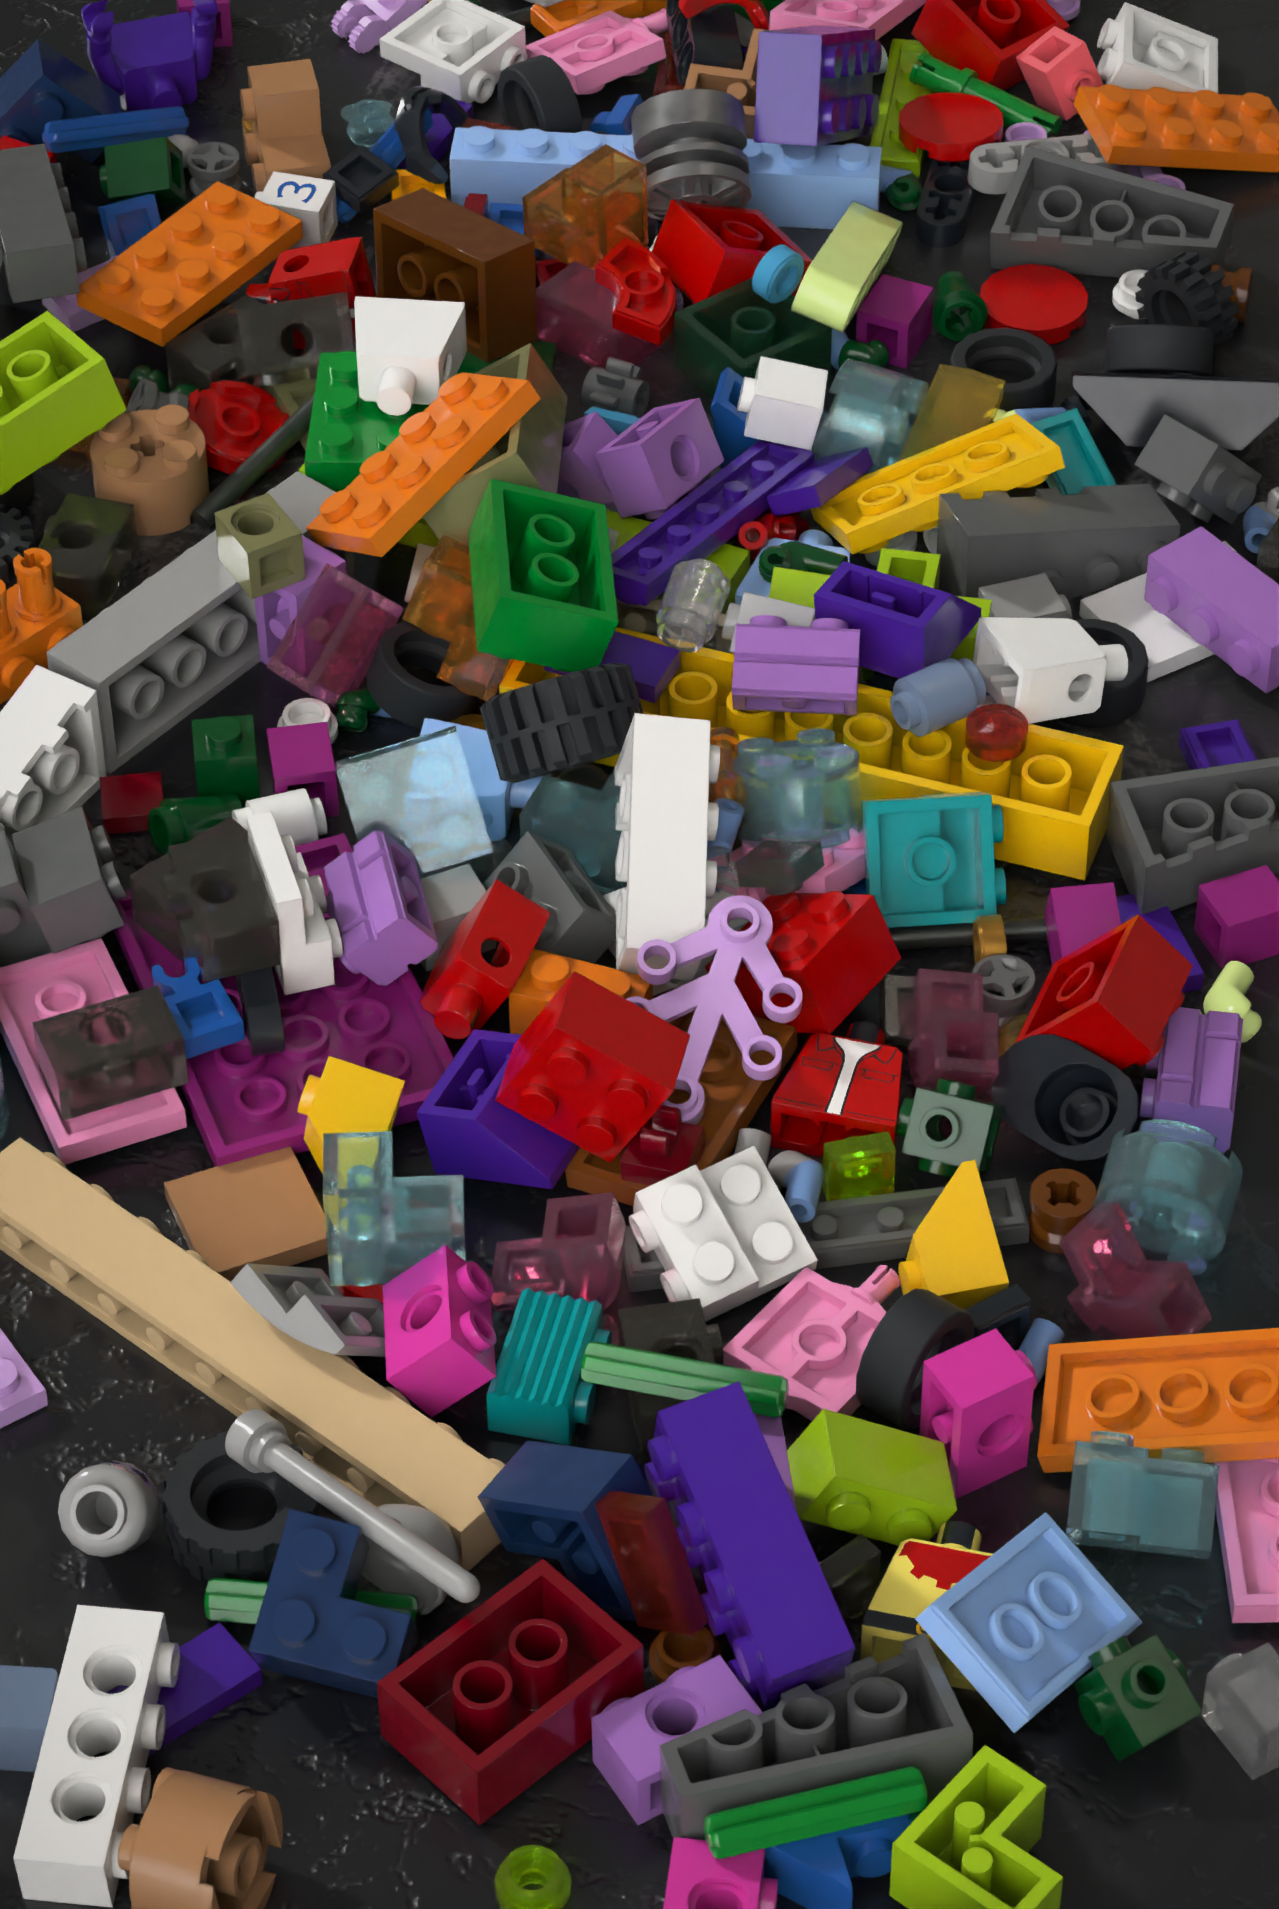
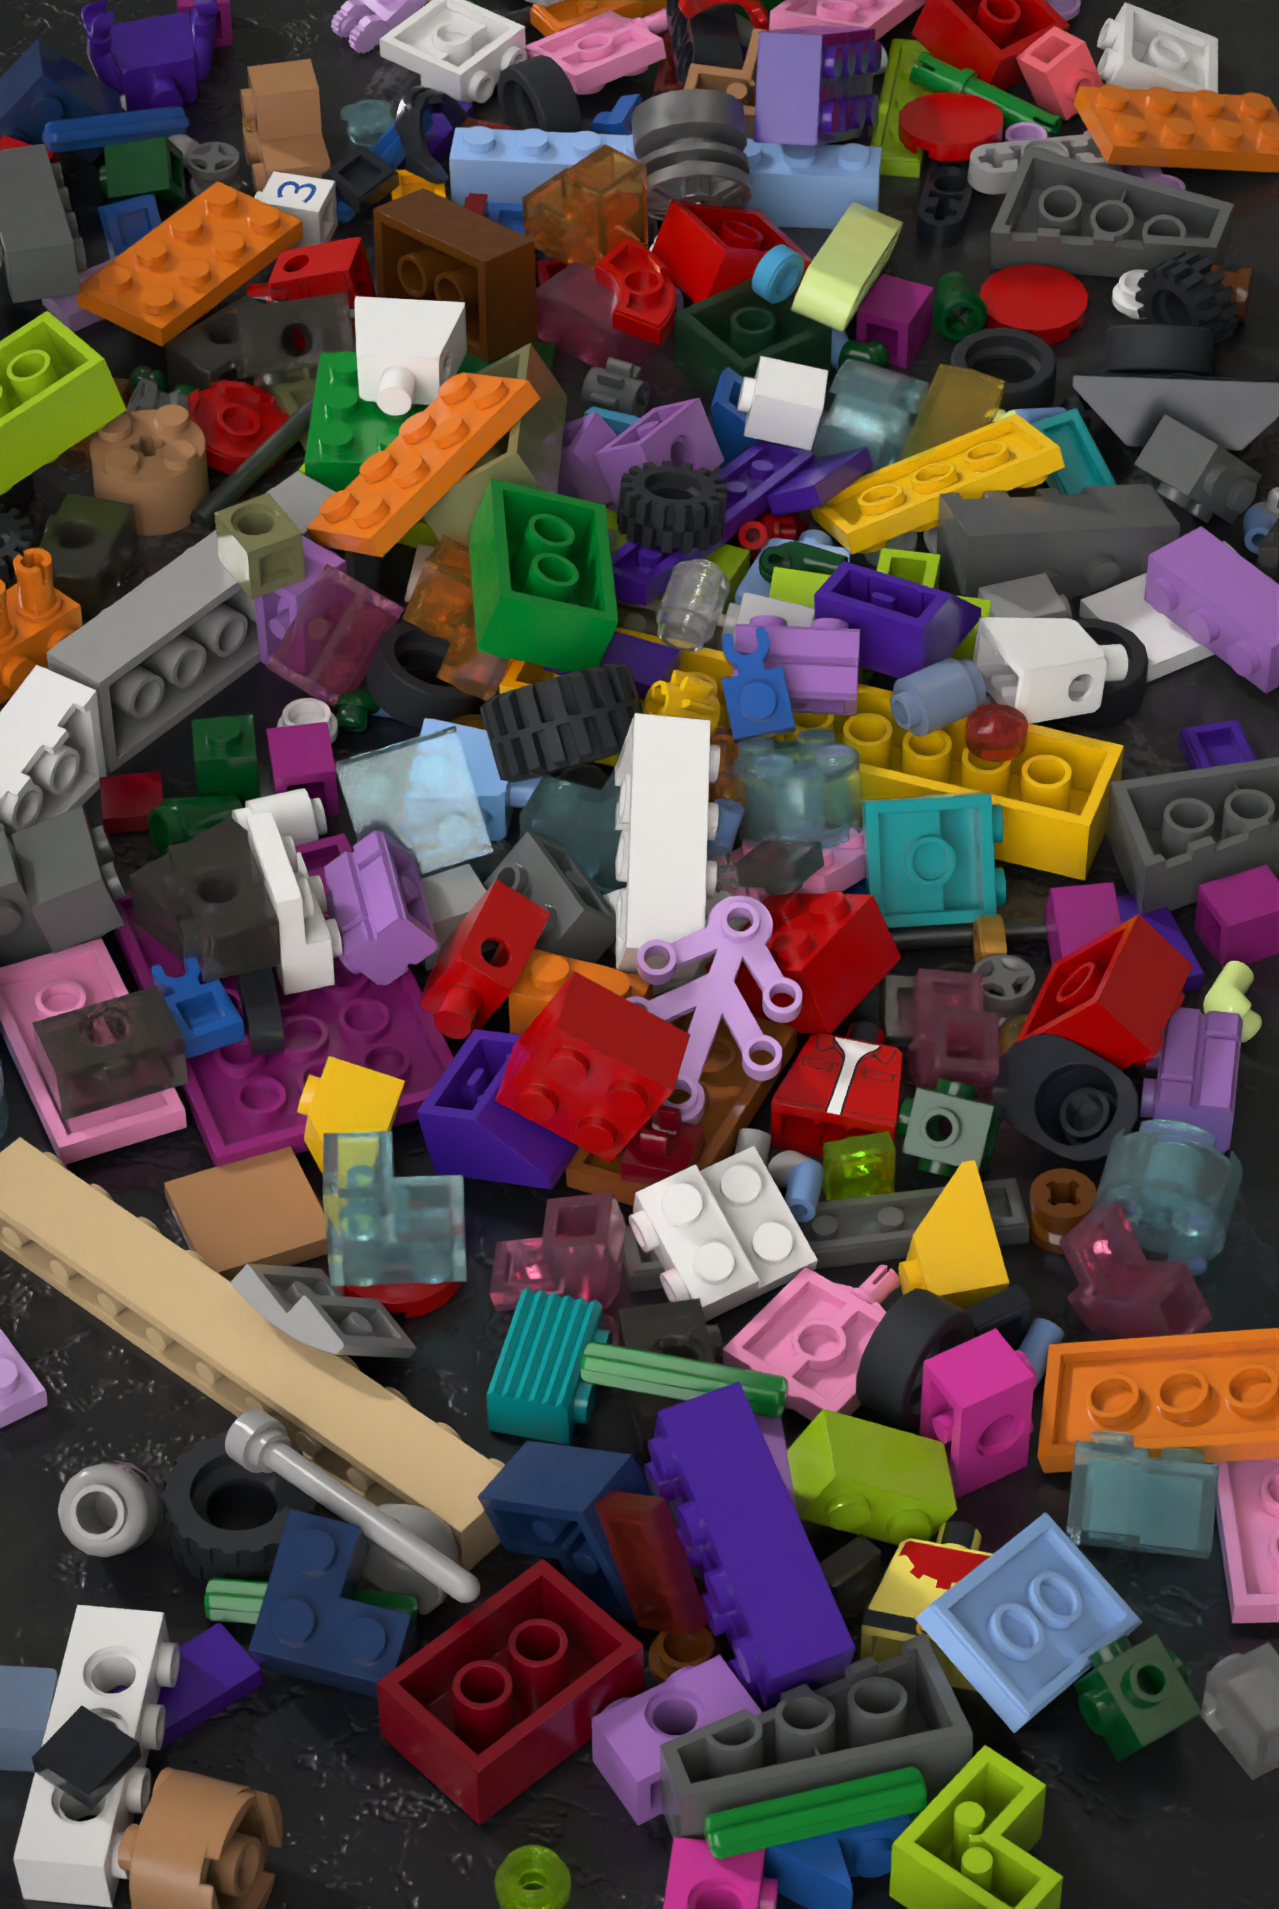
(86, 1757): none -> black tile
(439, 1330): dark pink brick -> none
(672, 506): none -> black tyre
(683, 698): none -> yellow gear
(756, 697): none -> blue plate
(900, 188): dark green arm -> none

